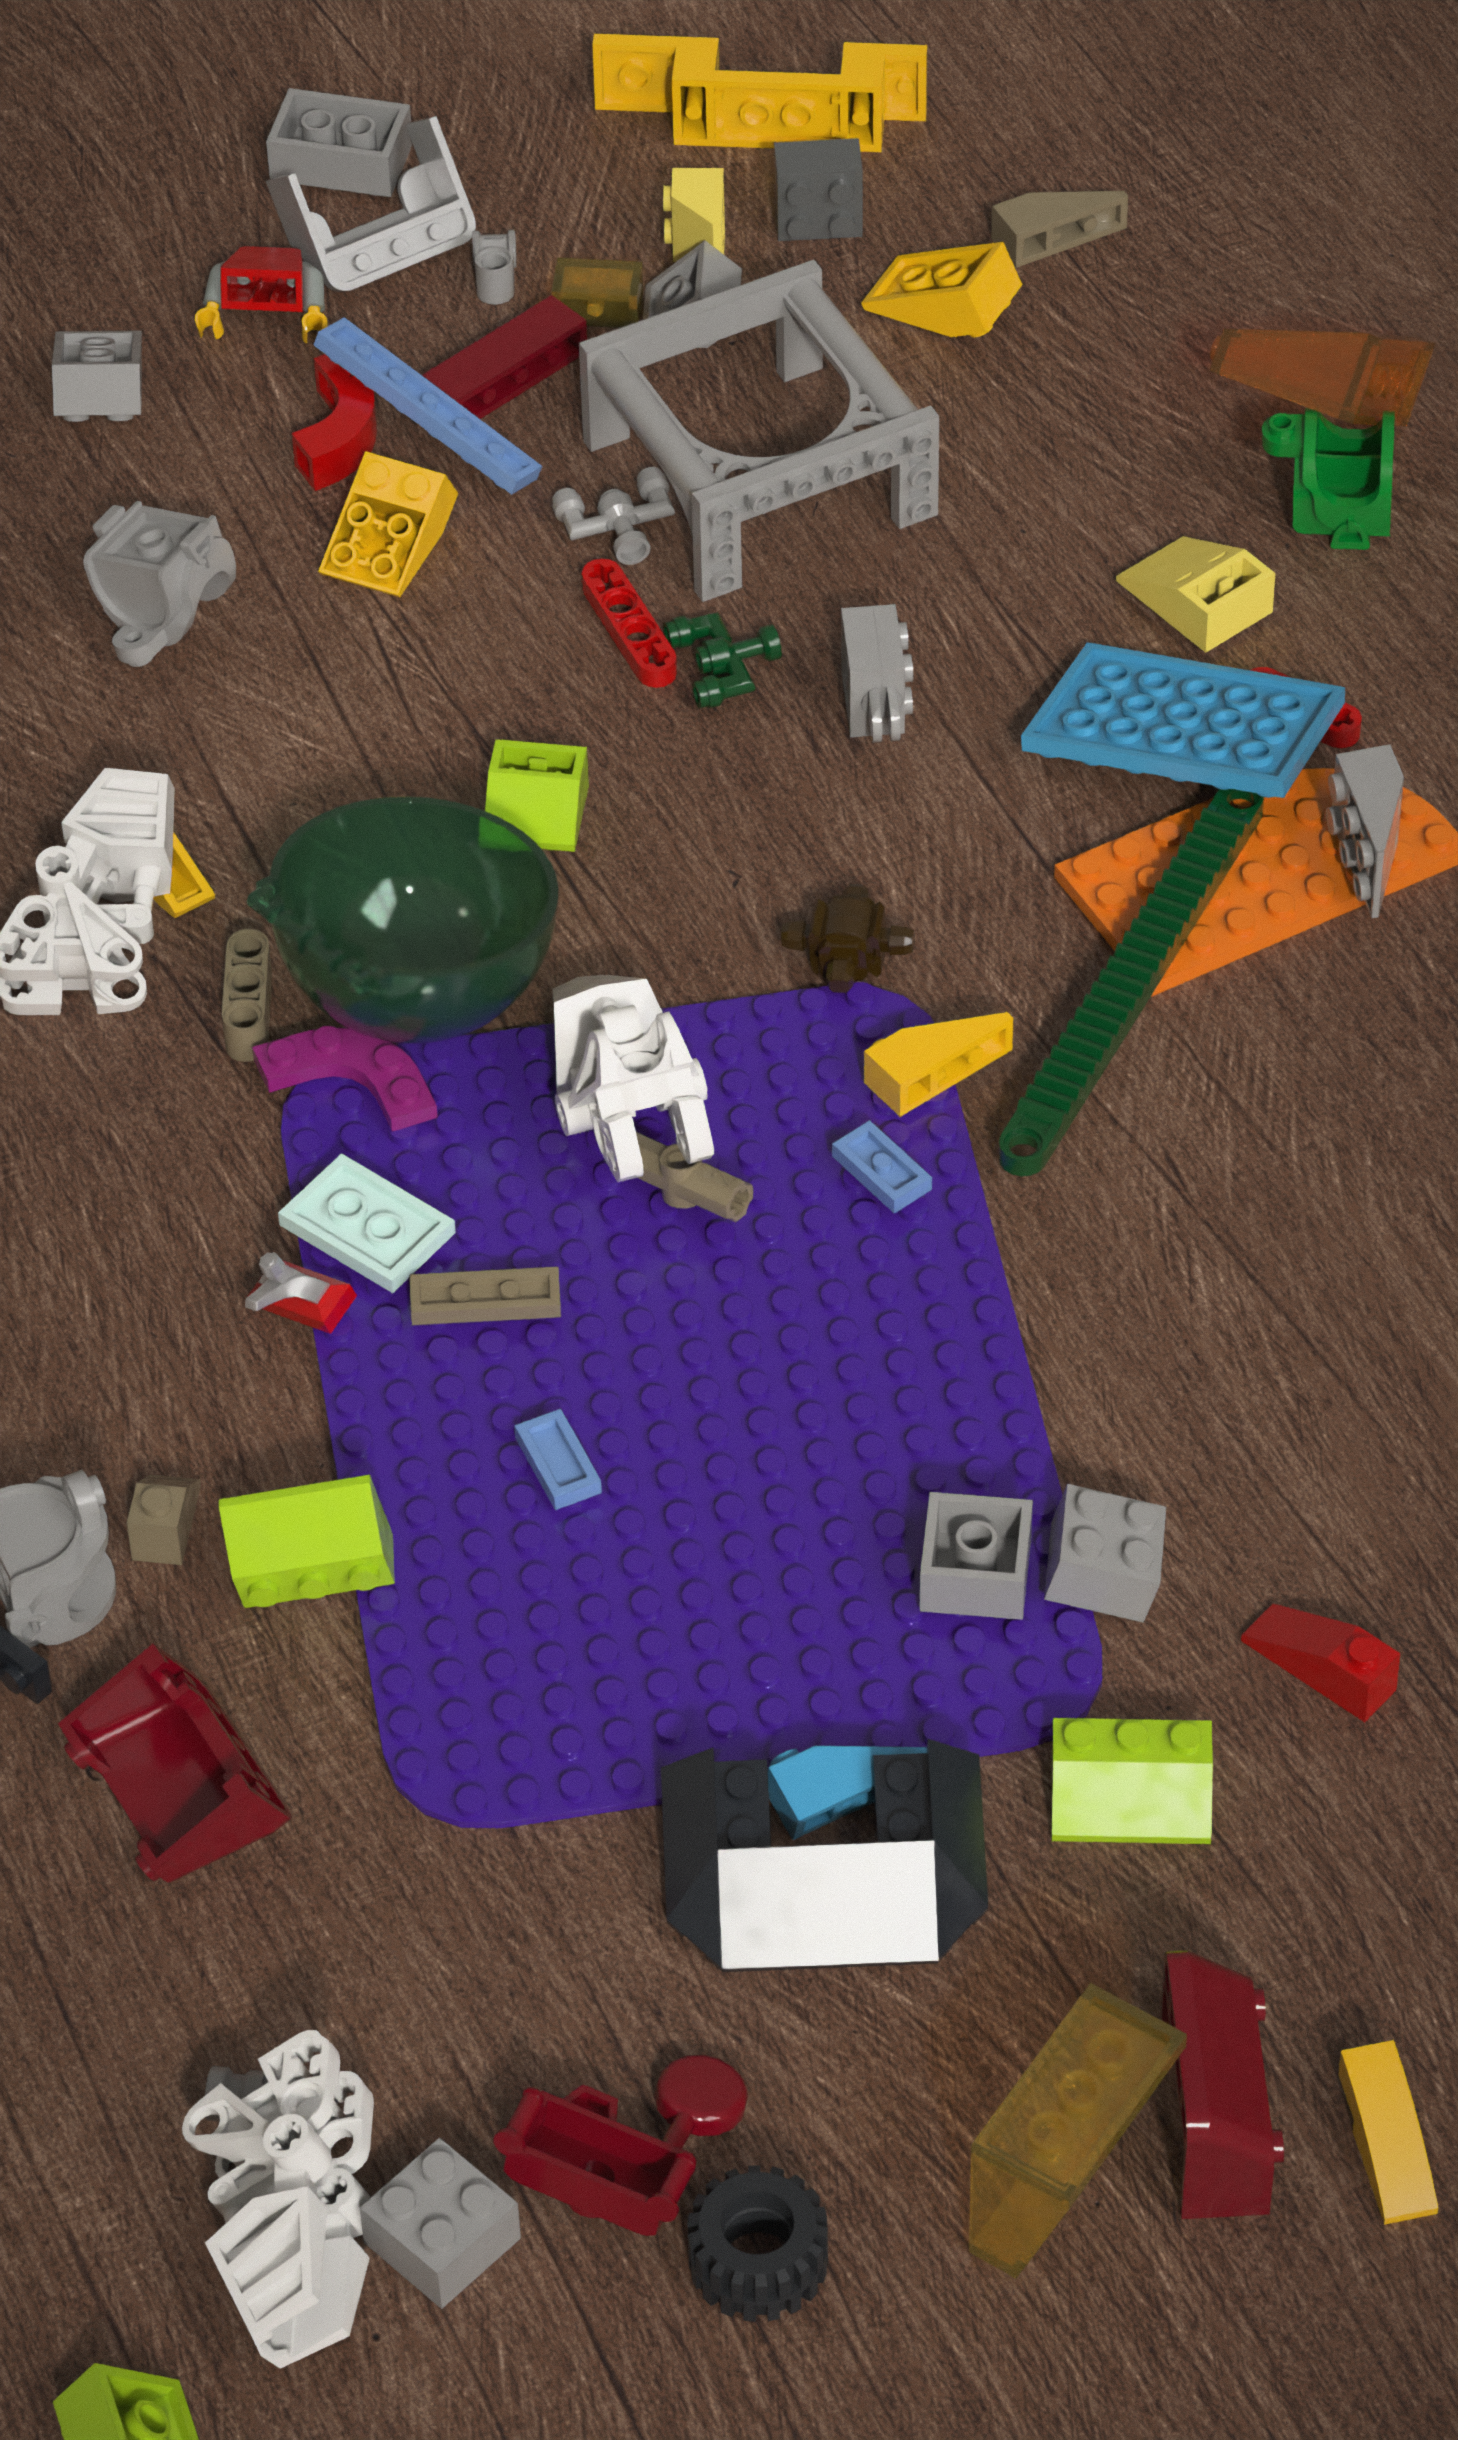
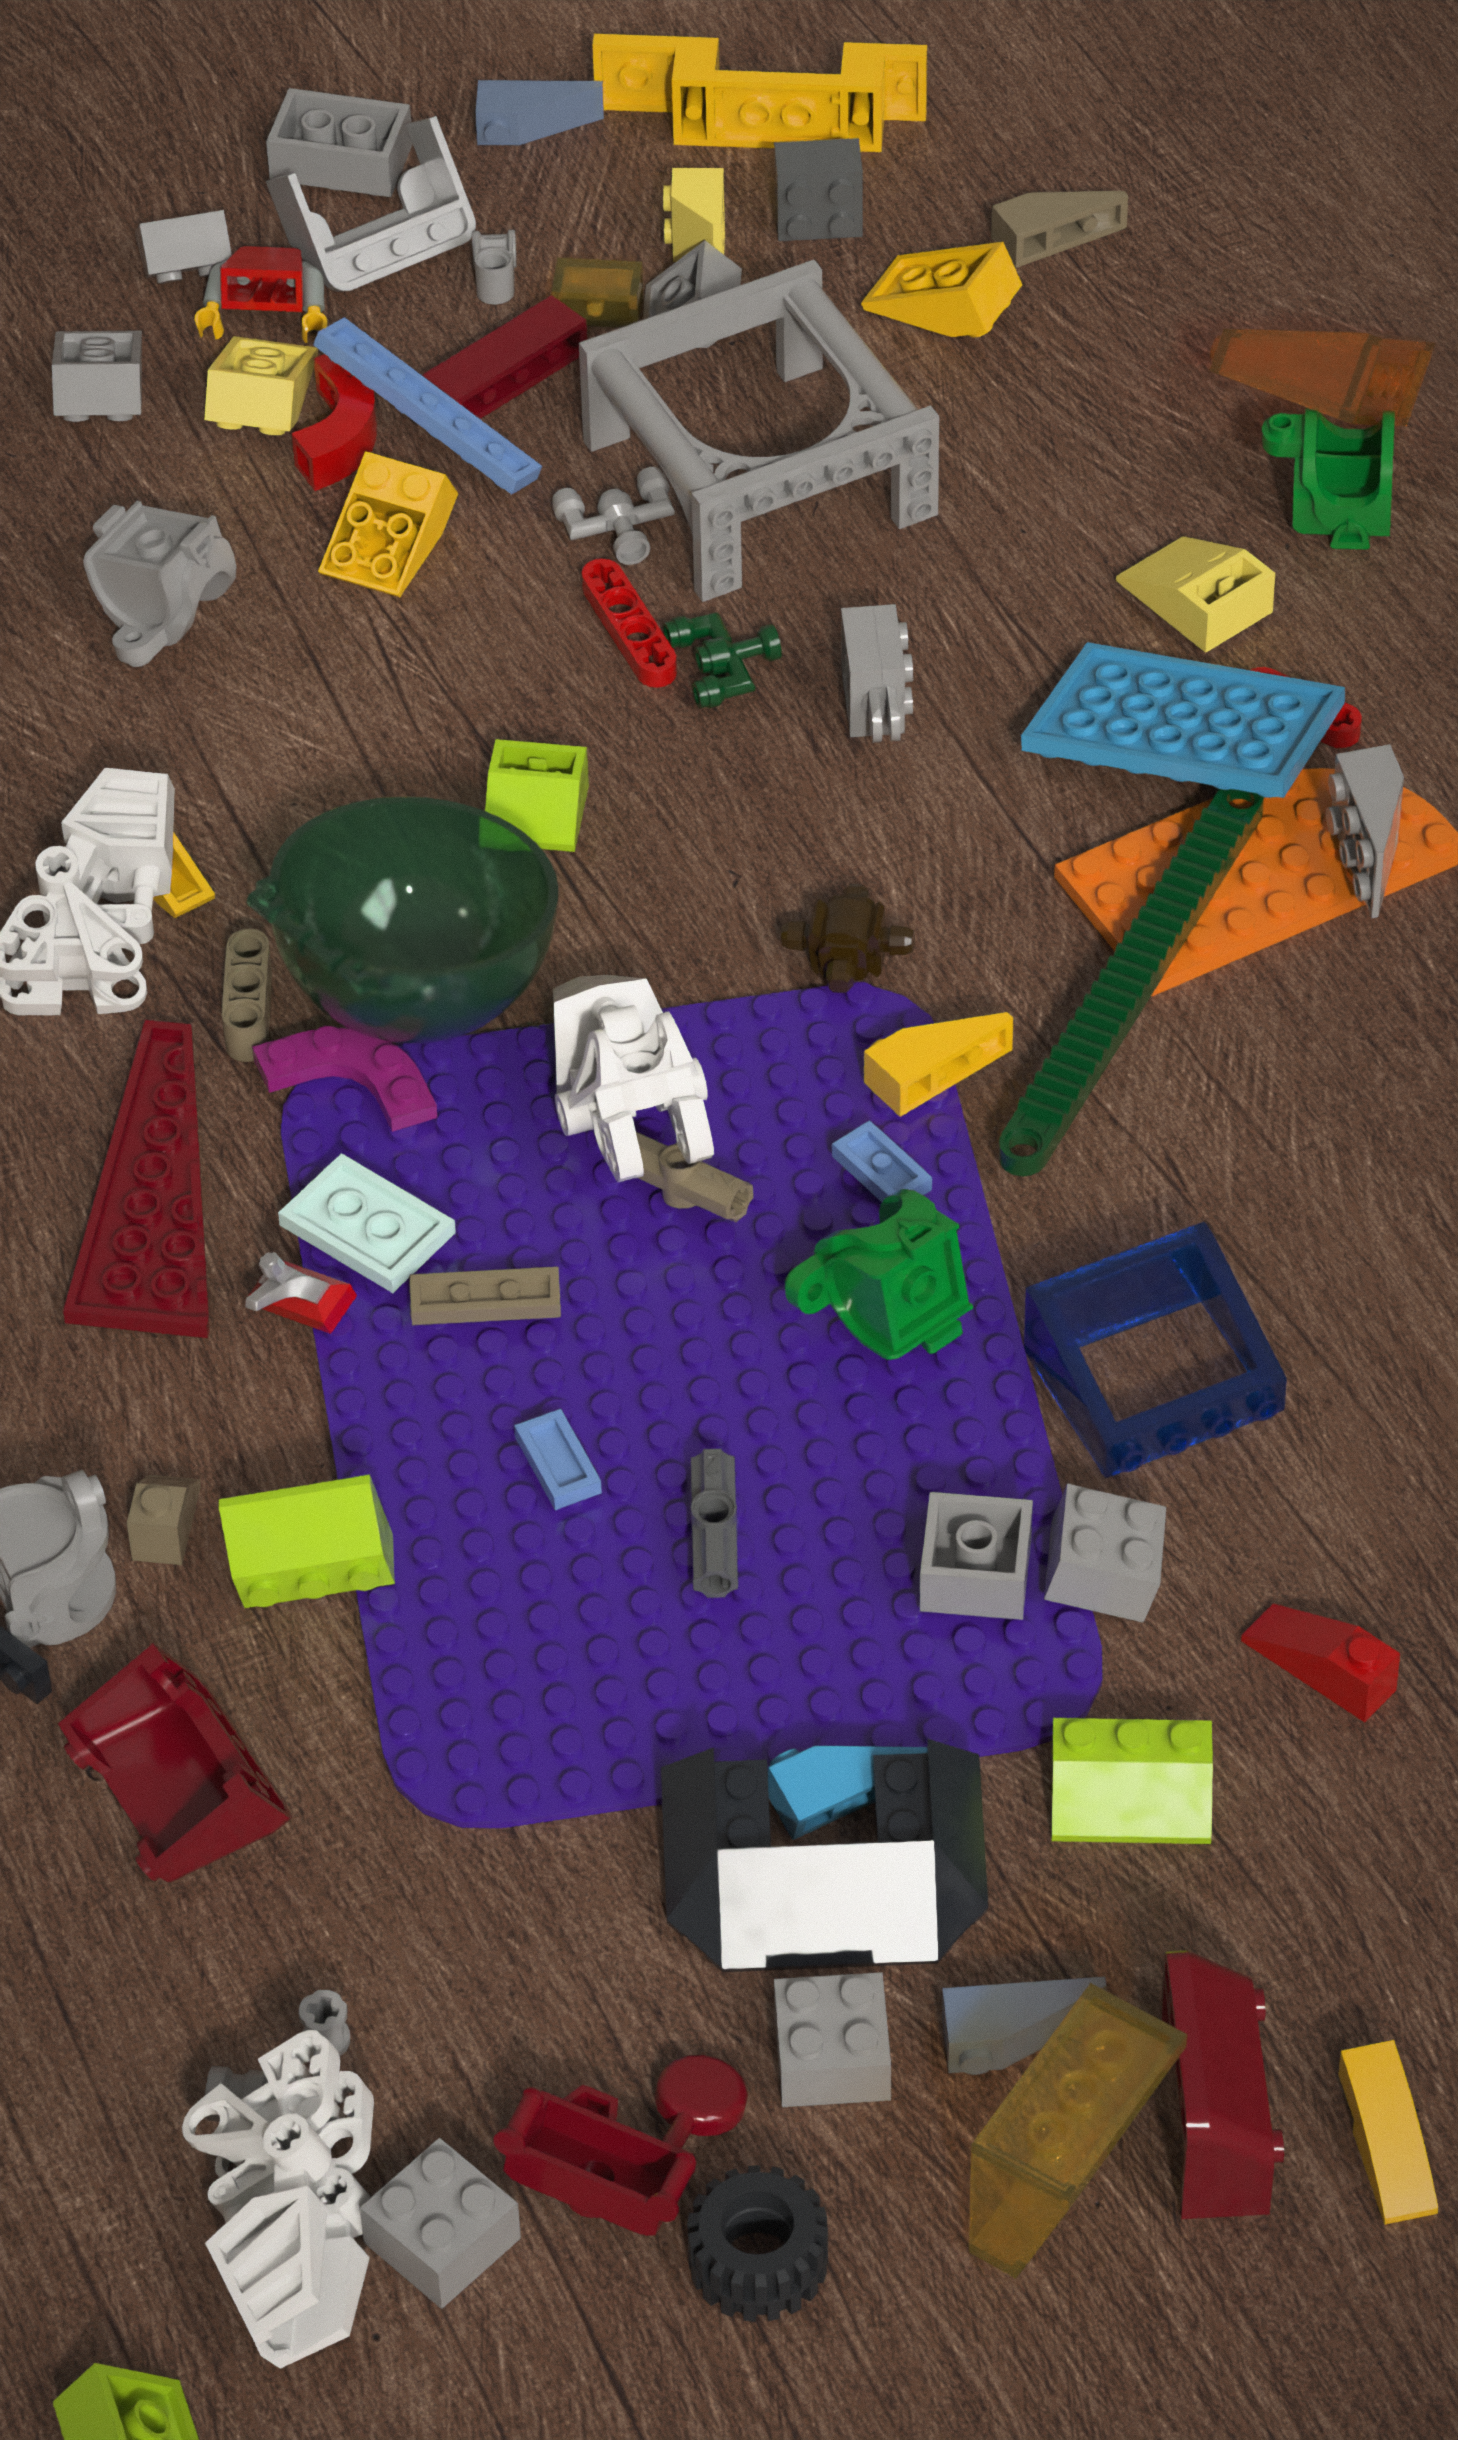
(146, 1225): none -> dark red wing
(183, 245): none -> light grey slope
(259, 385): none -> light yellow slope
(327, 2015): none -> light grey bush
(530, 110): none -> sand blue slope
(714, 1523): none -> dark grey piece
(832, 2039): none -> light grey brick
(889, 1280): none -> green animal
(1004, 2022): none -> sand blue slope
(1130, 1292): none -> clear blue windscreen

